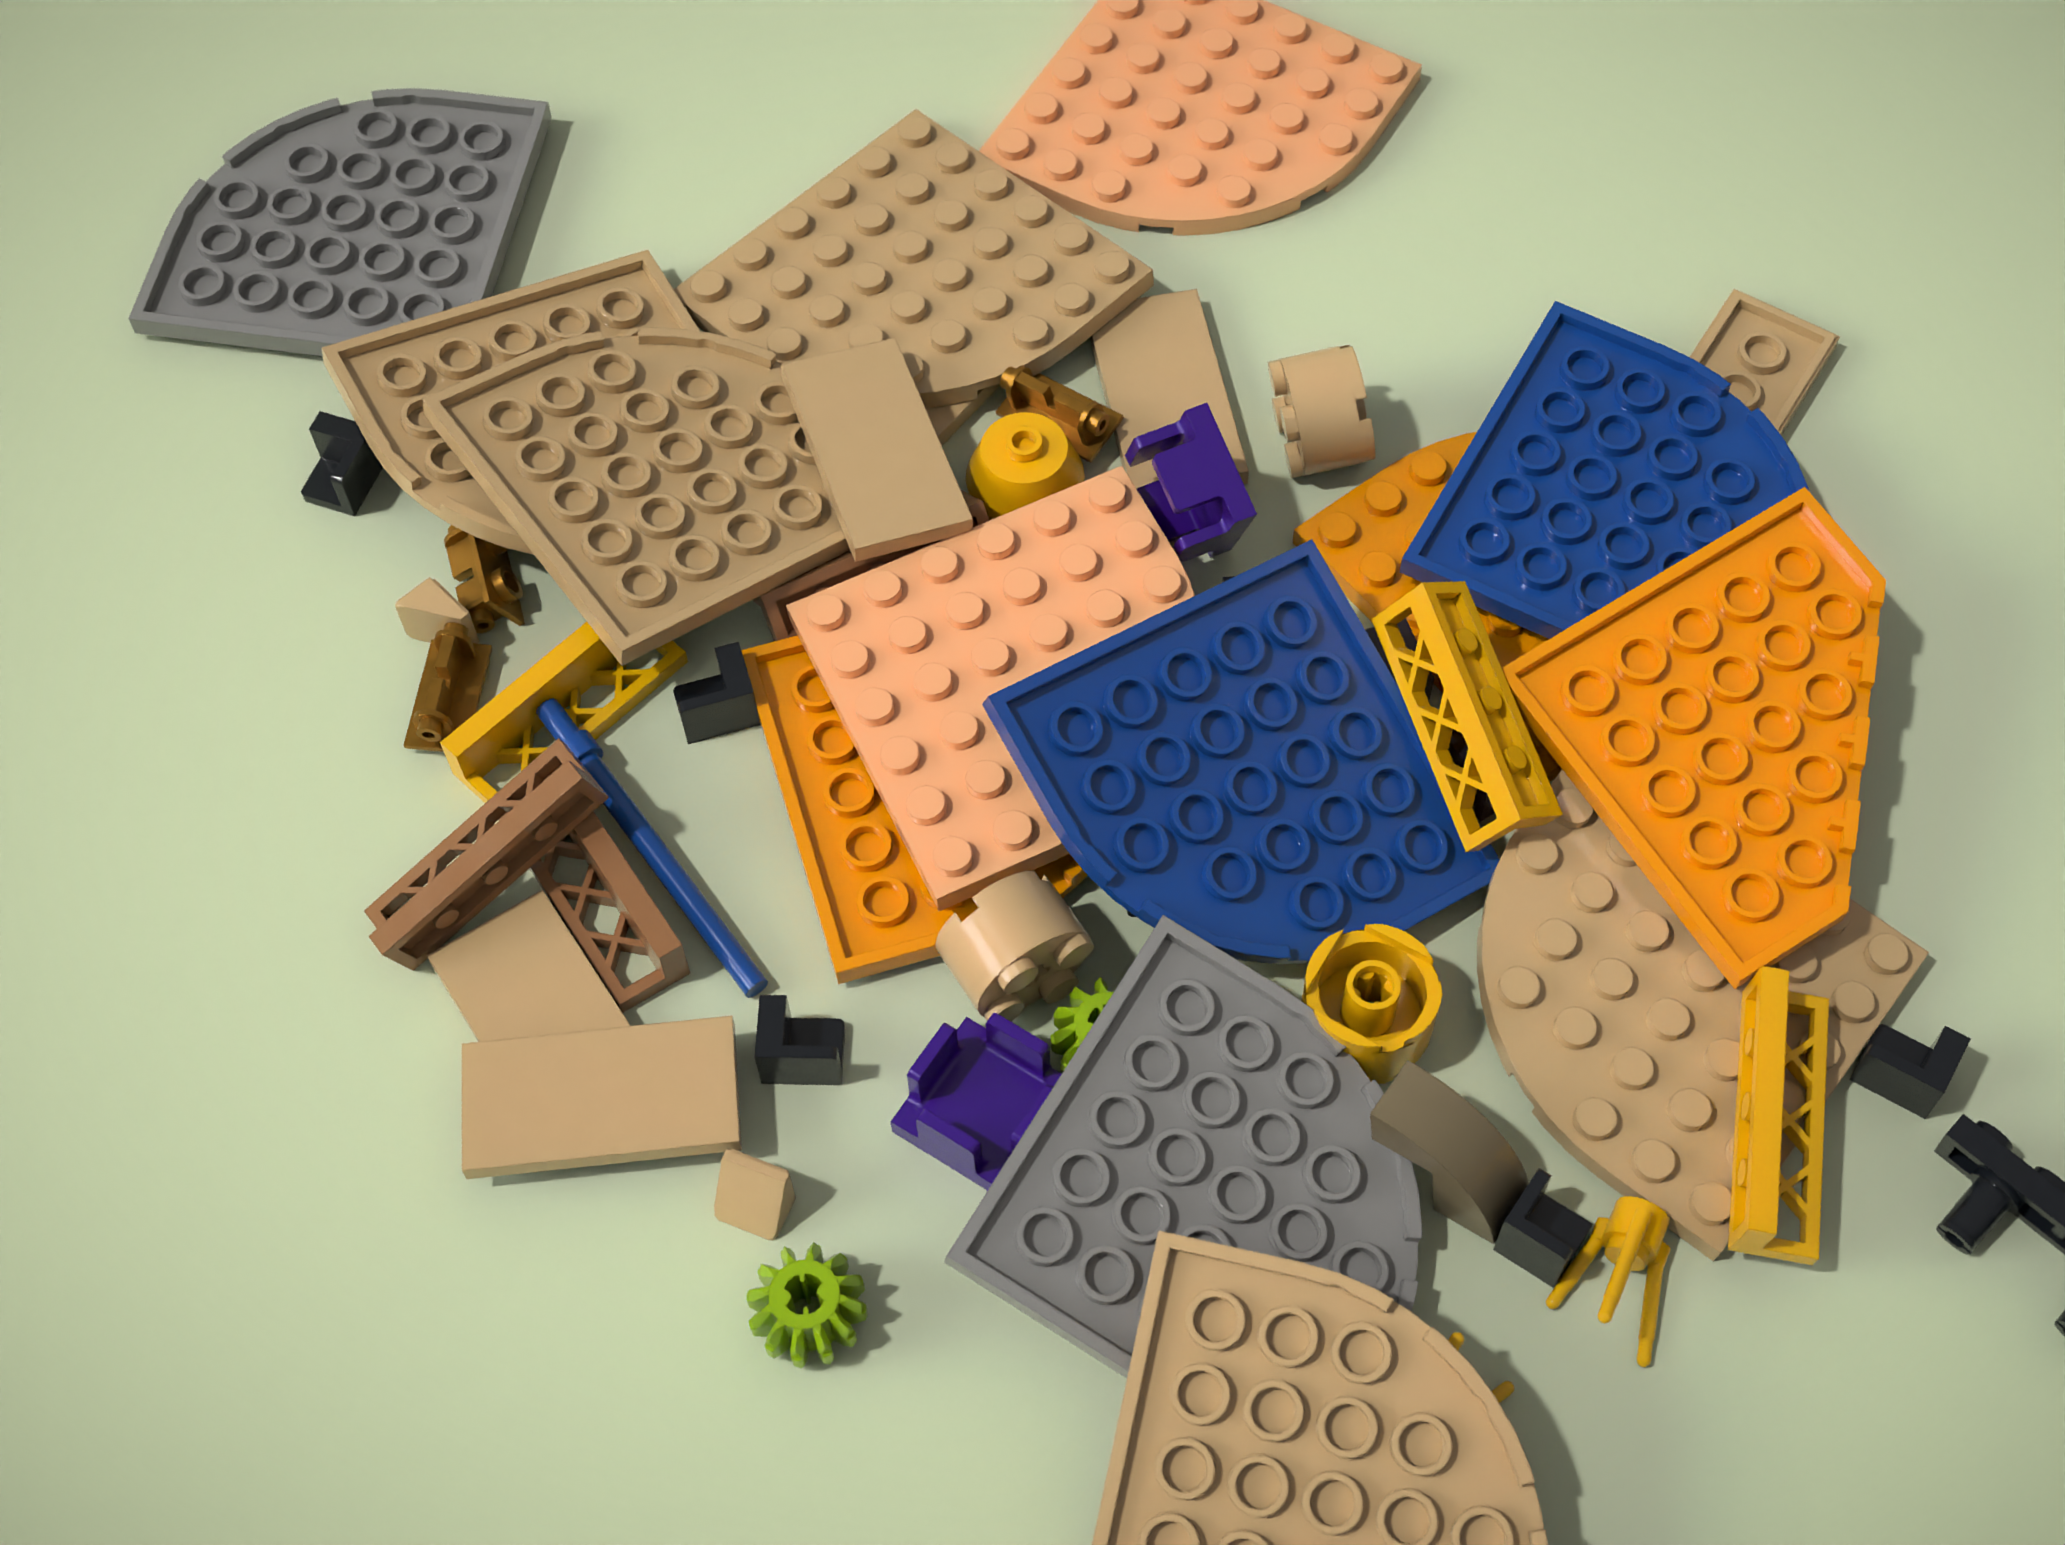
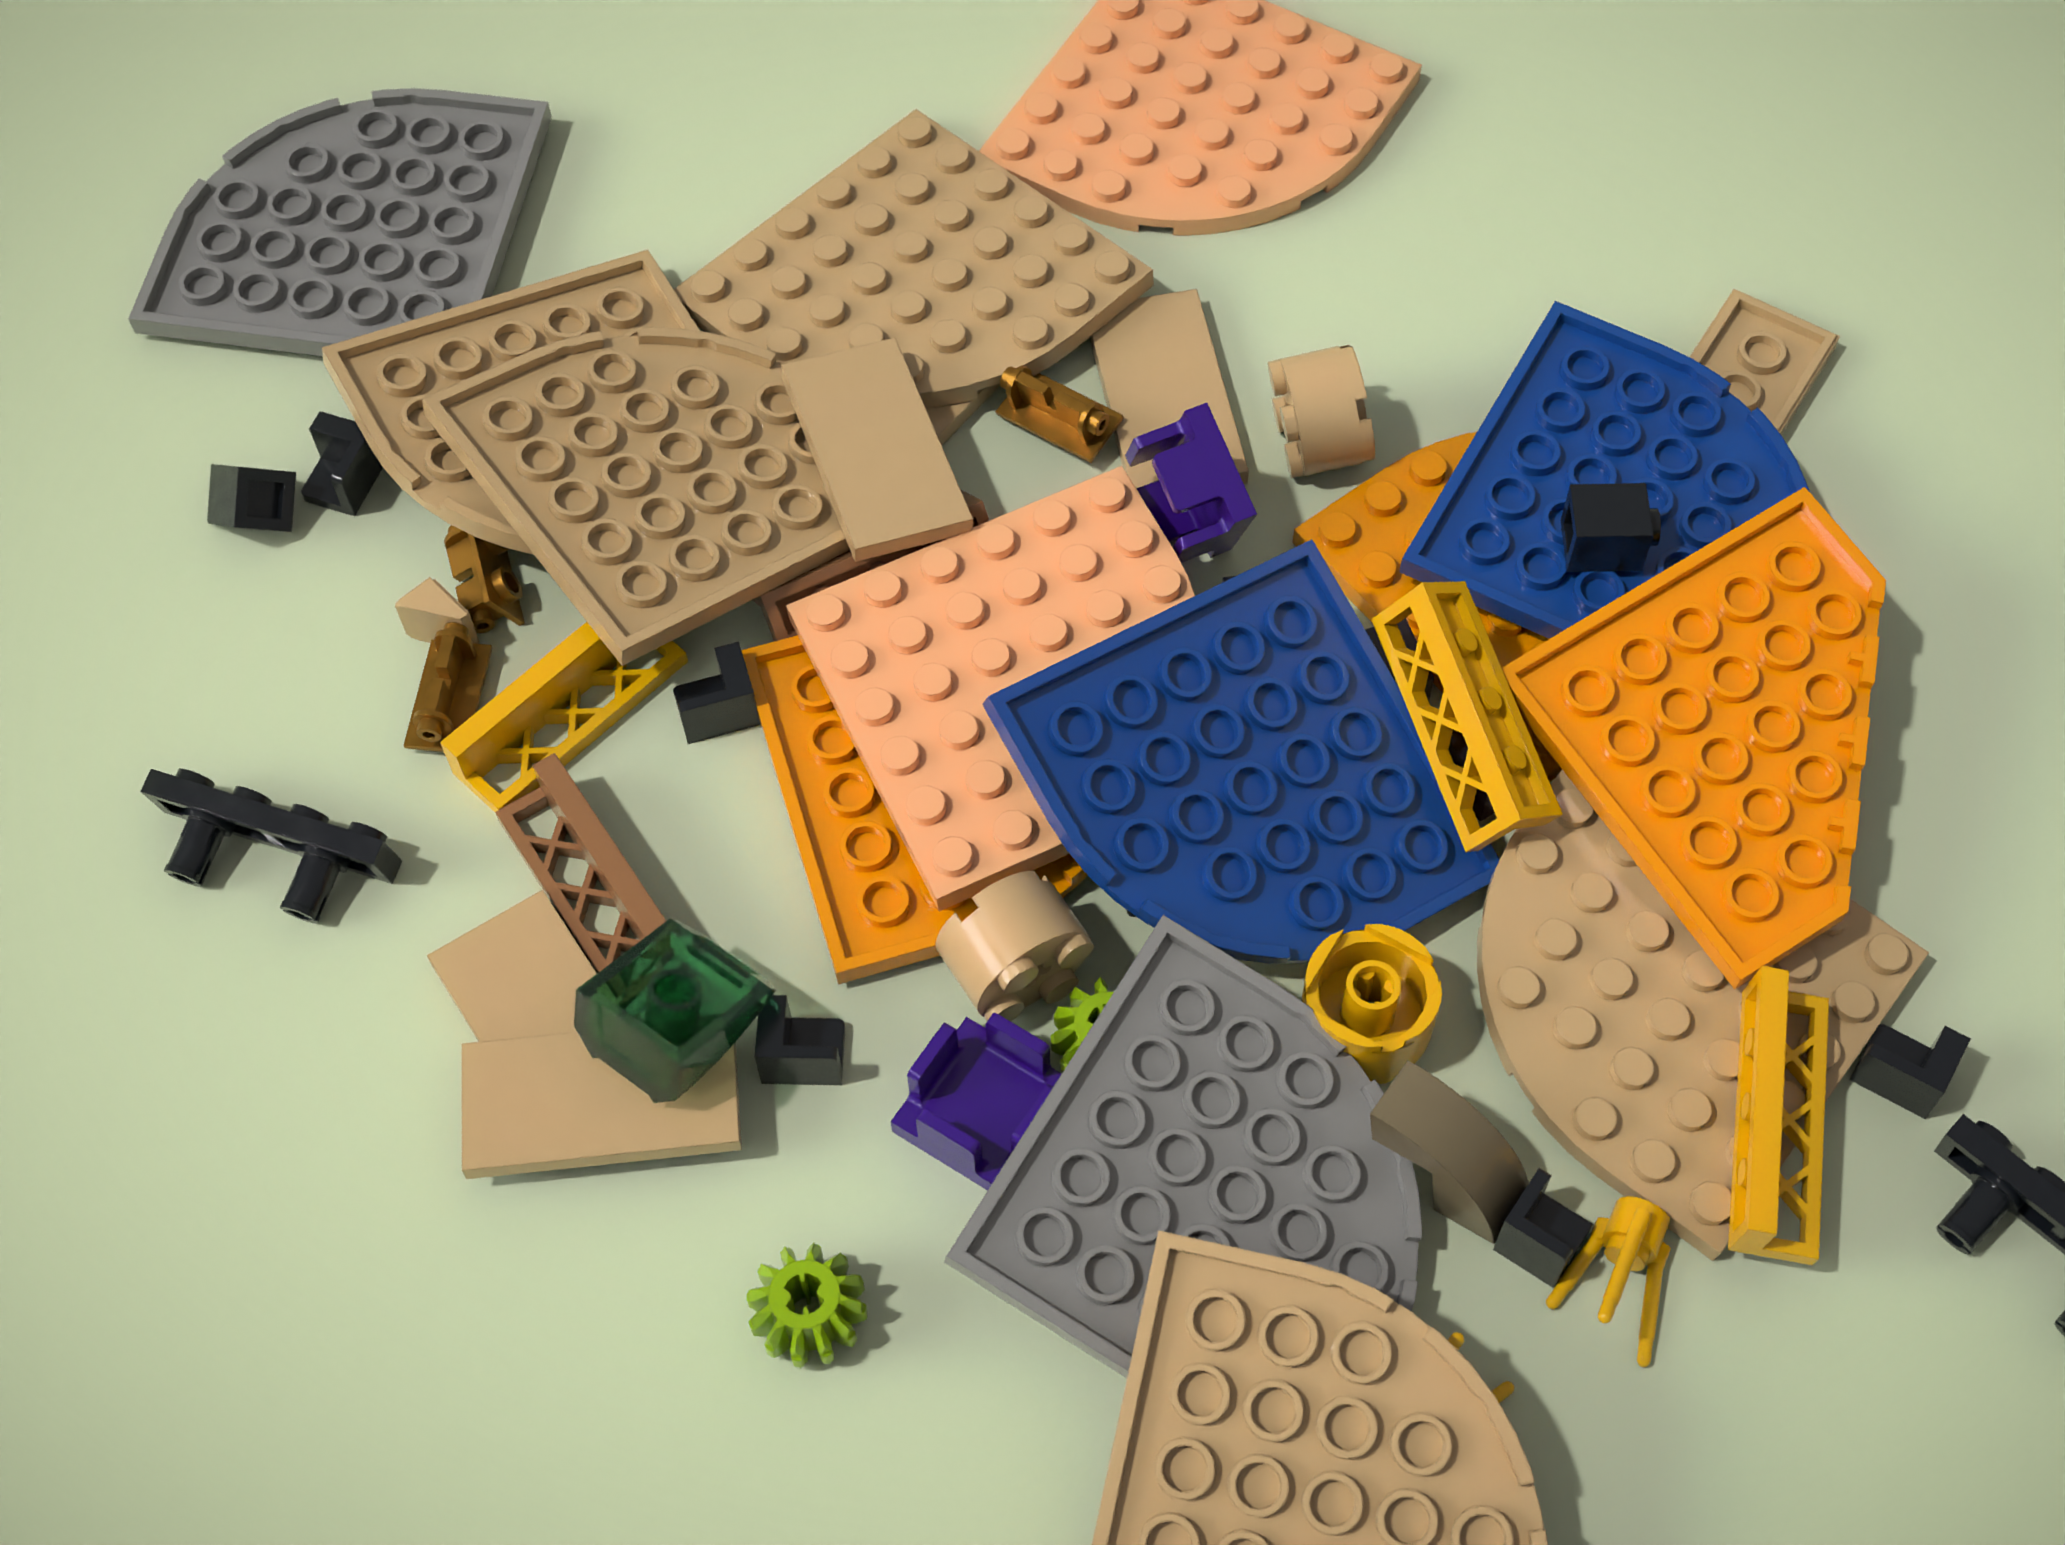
(249, 814): none -> black plate
(251, 498): none -> black panel
(490, 863): medium nougat fence -> none
(655, 851): blue bar -> none
(668, 1009): none -> clear green slope
(753, 1194): tan slope -> none
(1021, 462): yellow cone -> none
(1608, 527): none -> black brick

